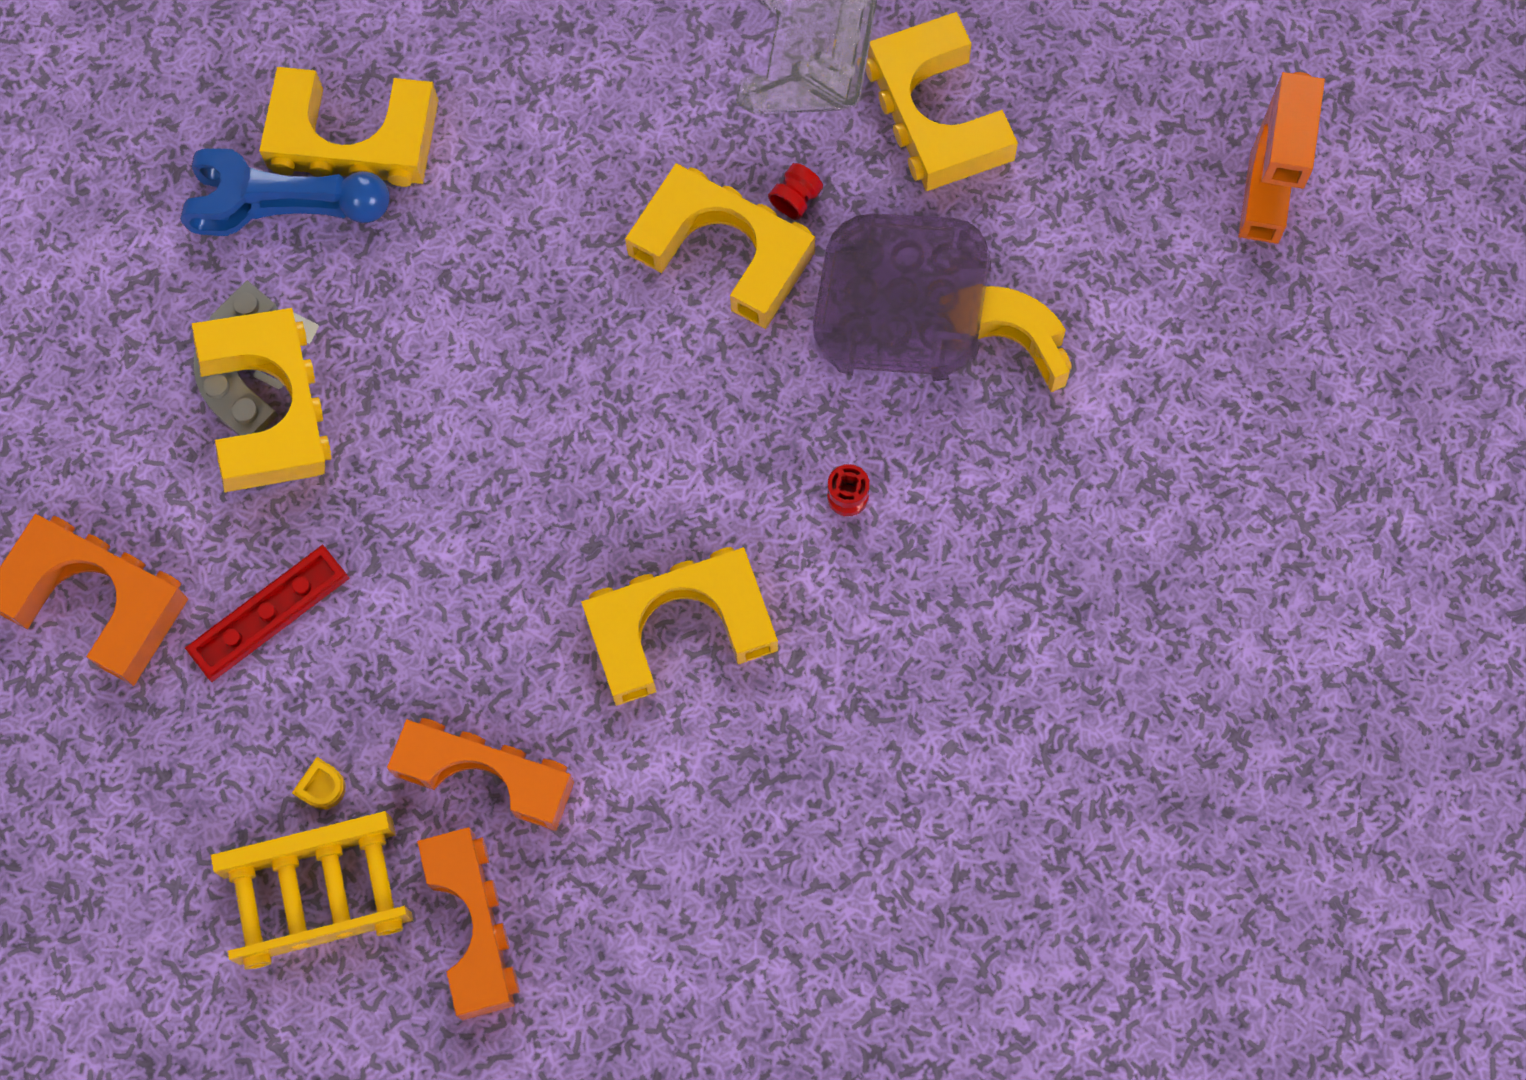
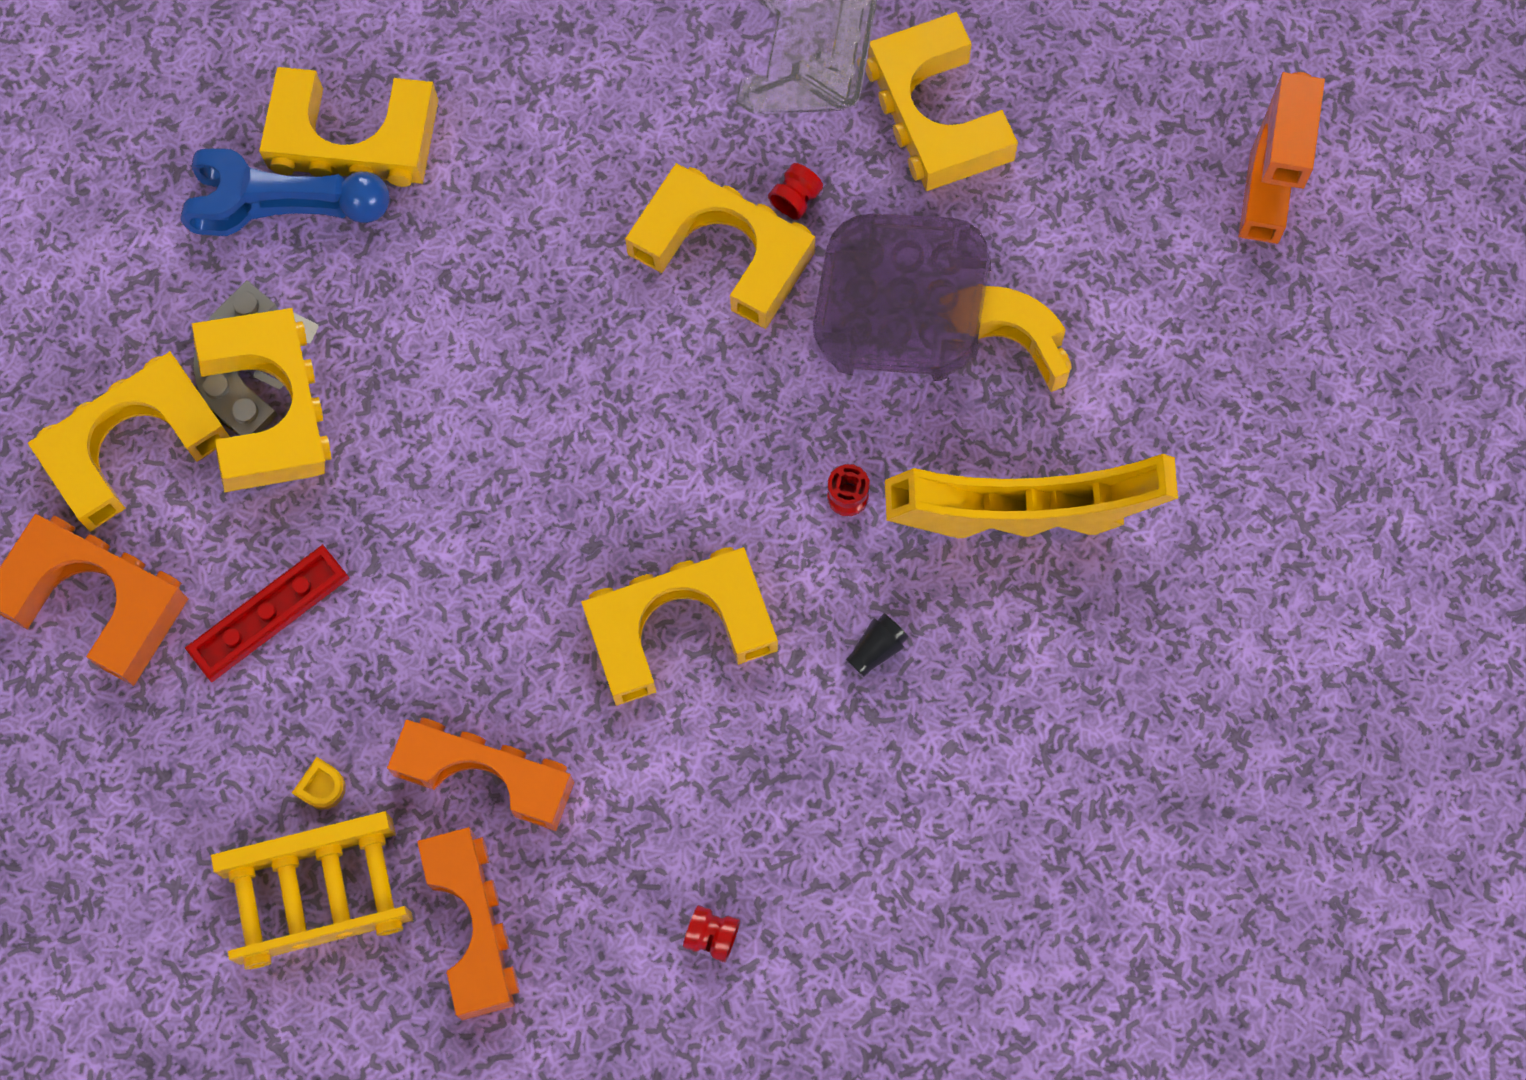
(73, 445): none -> yellow arch
(711, 933): none -> red wheel
(878, 643): none -> black cone
(1029, 506): none -> yellow arch

